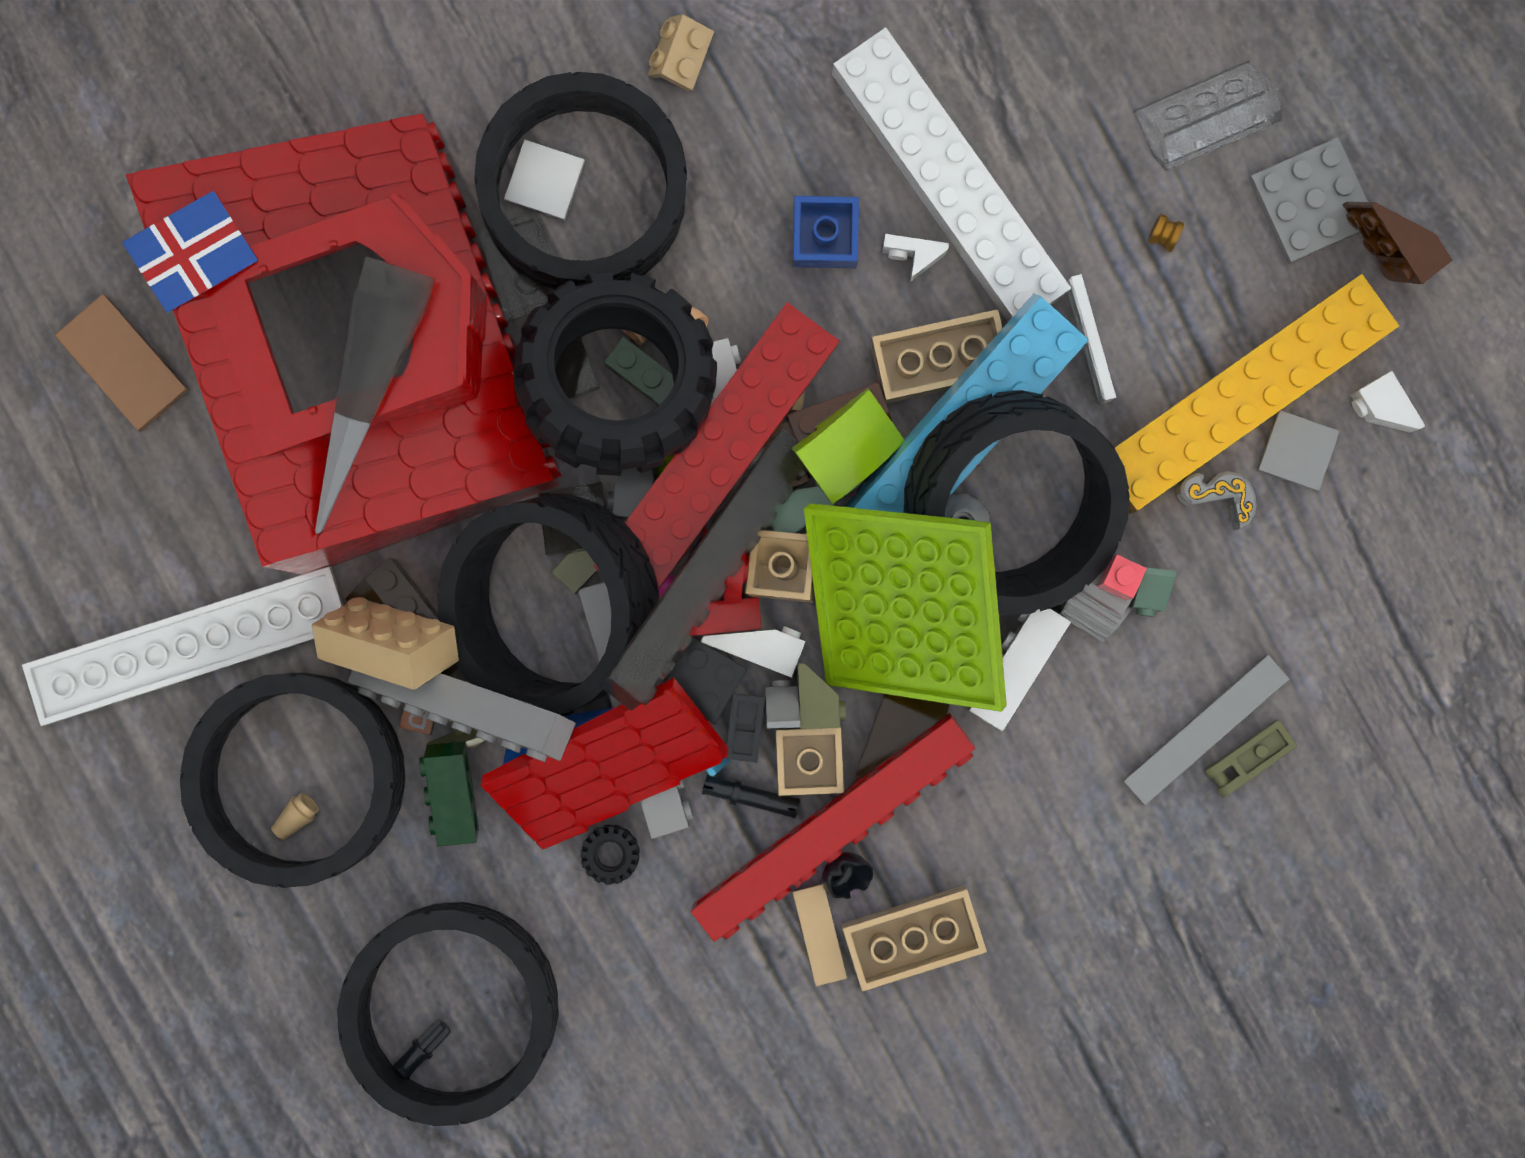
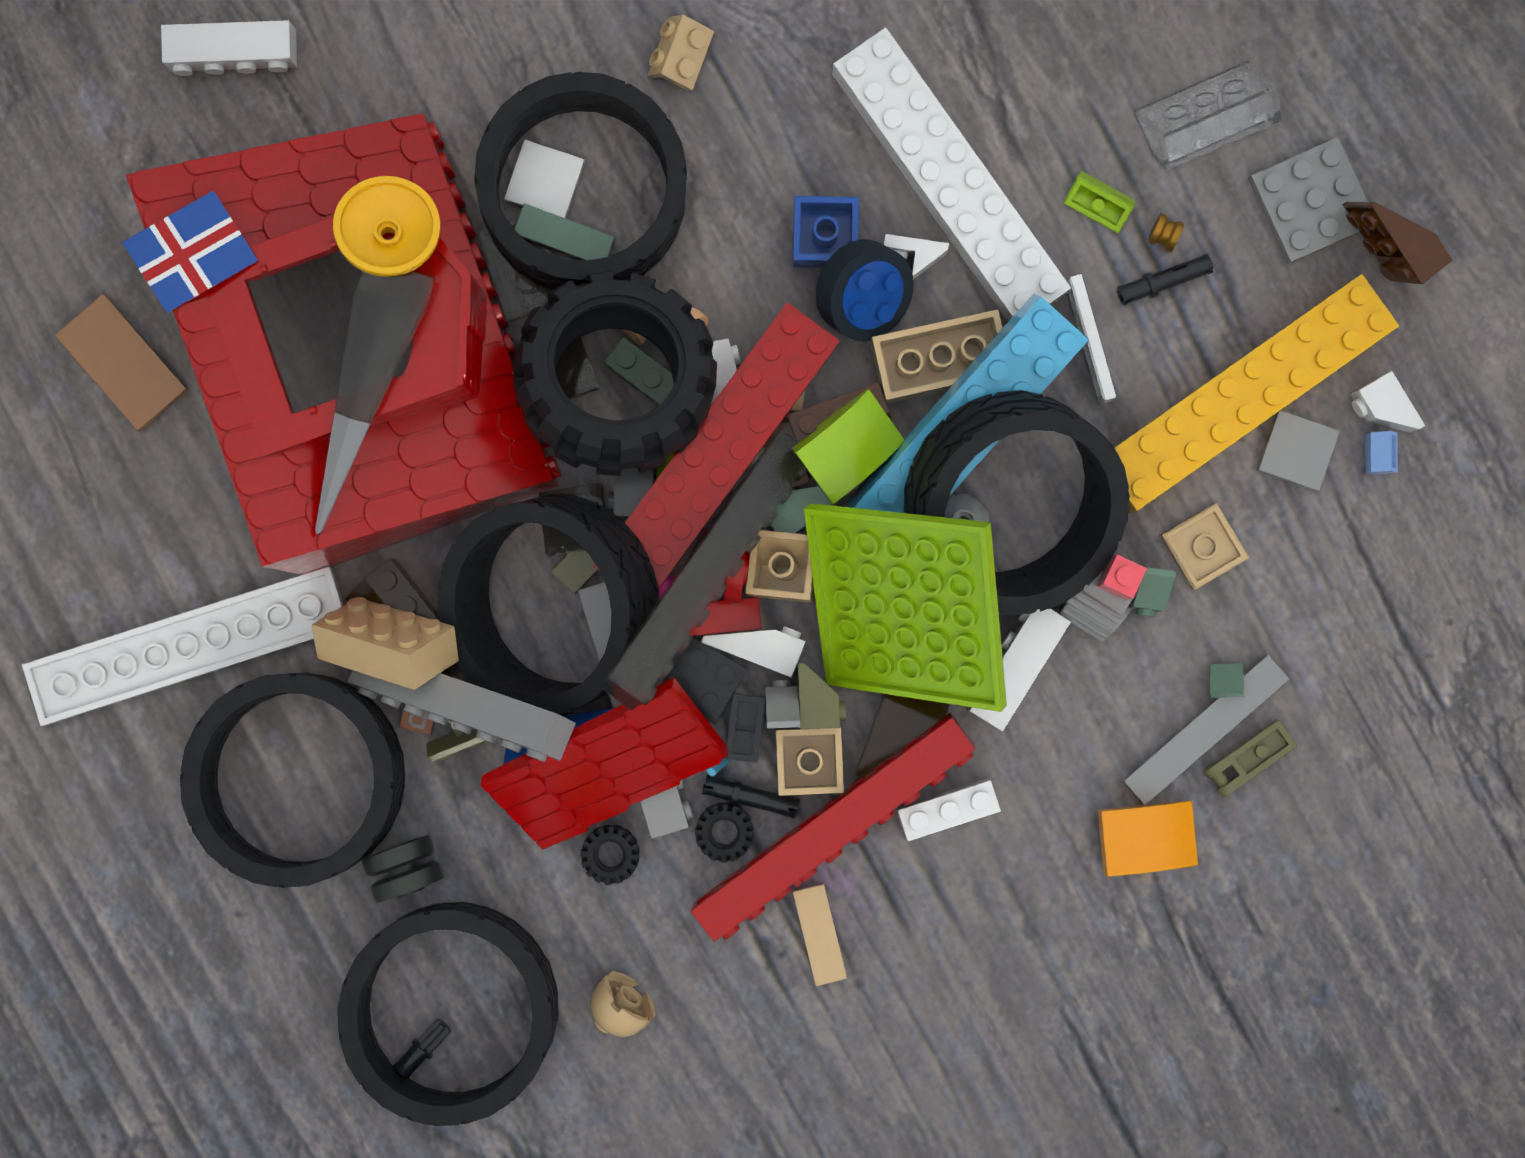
(229, 47): none -> white brick
(296, 815): tan cone -> none
(384, 207): none -> yellow dish
(402, 868): none -> pearl dark grey wheel
(449, 793): dark green brick -> none
(562, 234): none -> sand green tile
(619, 1007): none -> tan cylinder
(721, 852): none -> black tyre
(846, 874): black hair -> none
(864, 289): none -> wheel
(913, 938): tan brick -> none
(948, 809): none -> white brick
(1099, 201): none -> lime slope
(1147, 838): none -> light orange slope
(1152, 284): none -> black pin
(1204, 546): none -> tan tile
(1220, 487): light grey animal -> none
(1226, 680): none -> sand green tile
(1381, 452): none -> light blue piece

